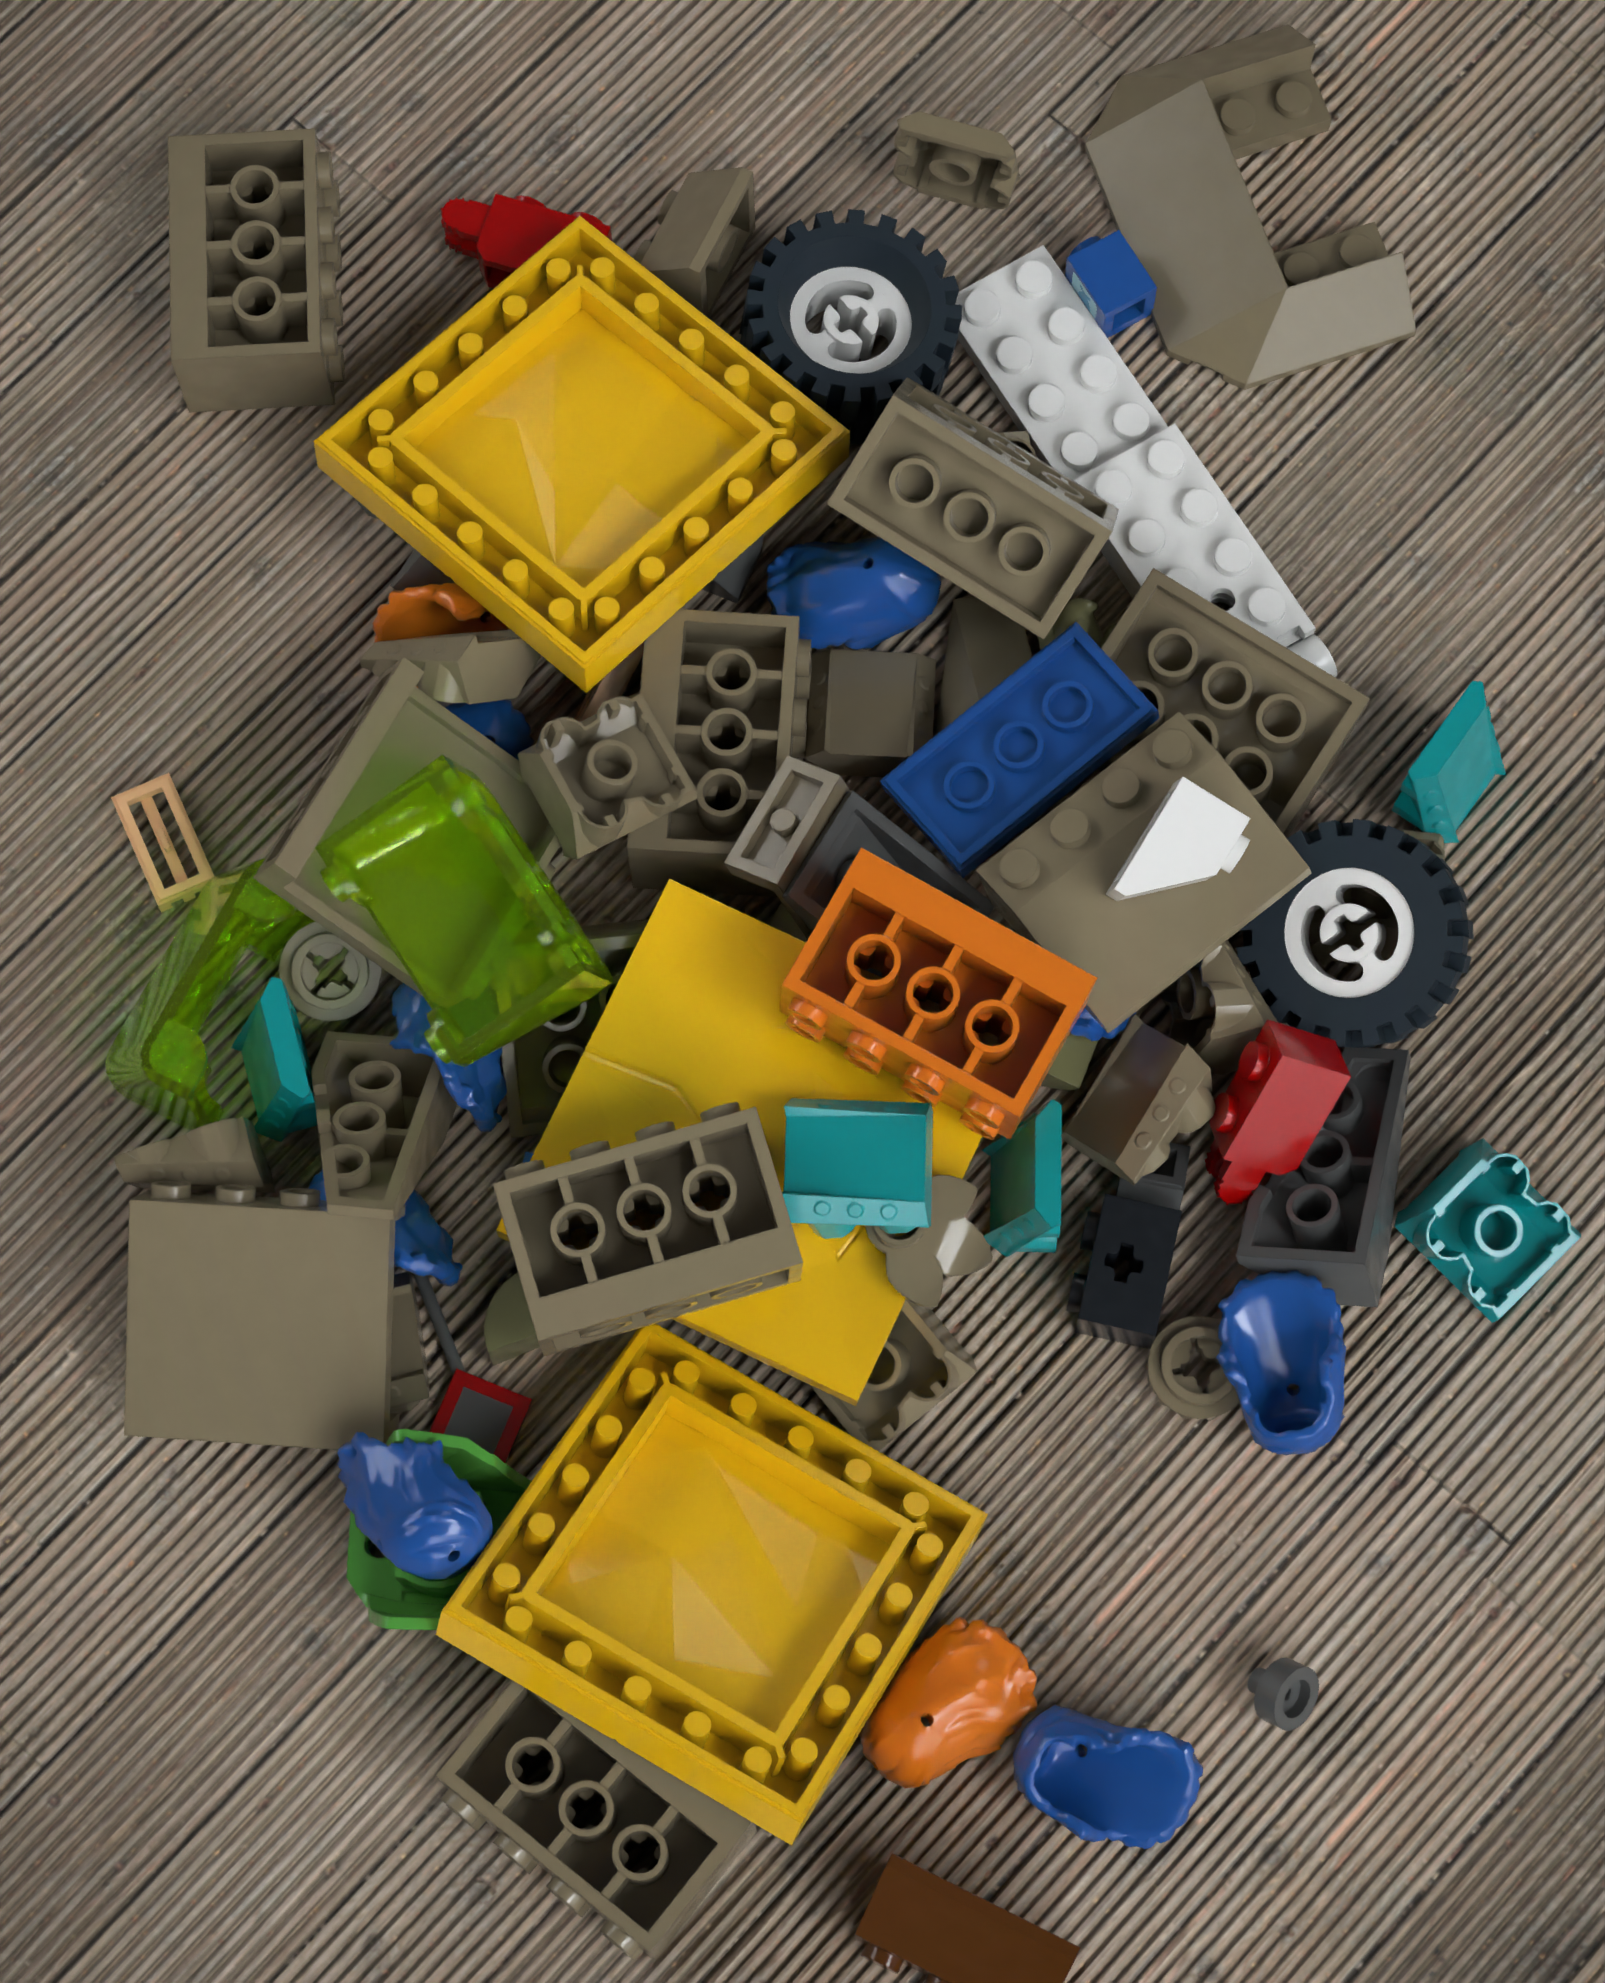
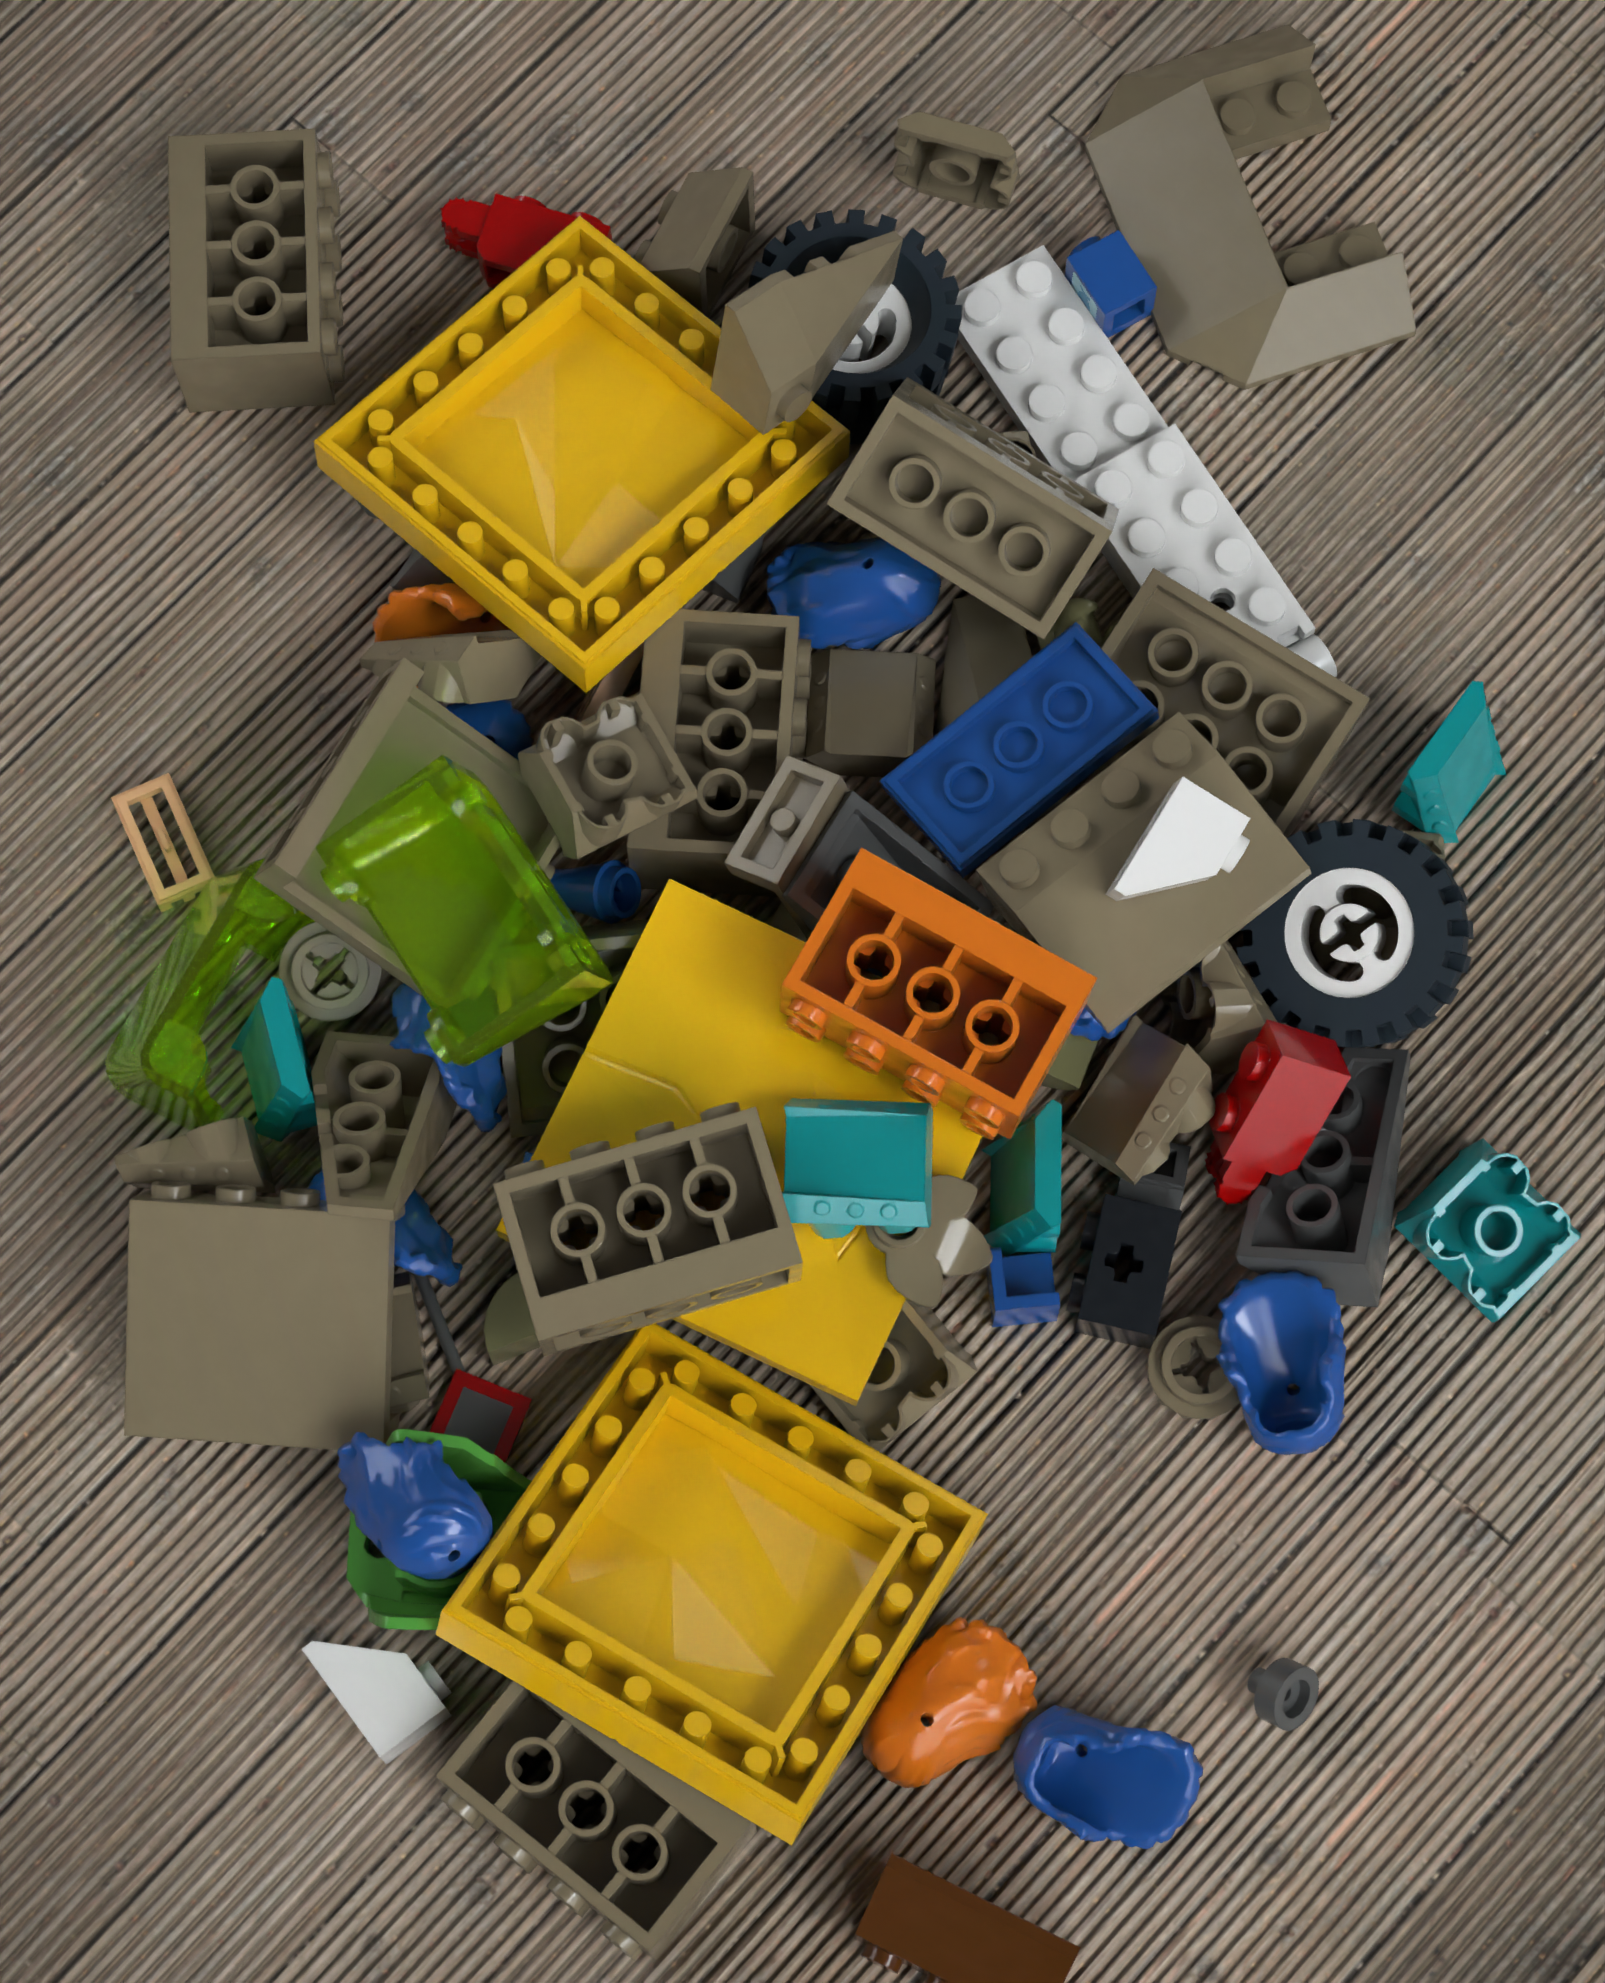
(382, 1693): none -> white slope
(600, 890): none -> blue cone
(792, 330): none -> dark tan wedge
(1021, 1289): none -> blue panel

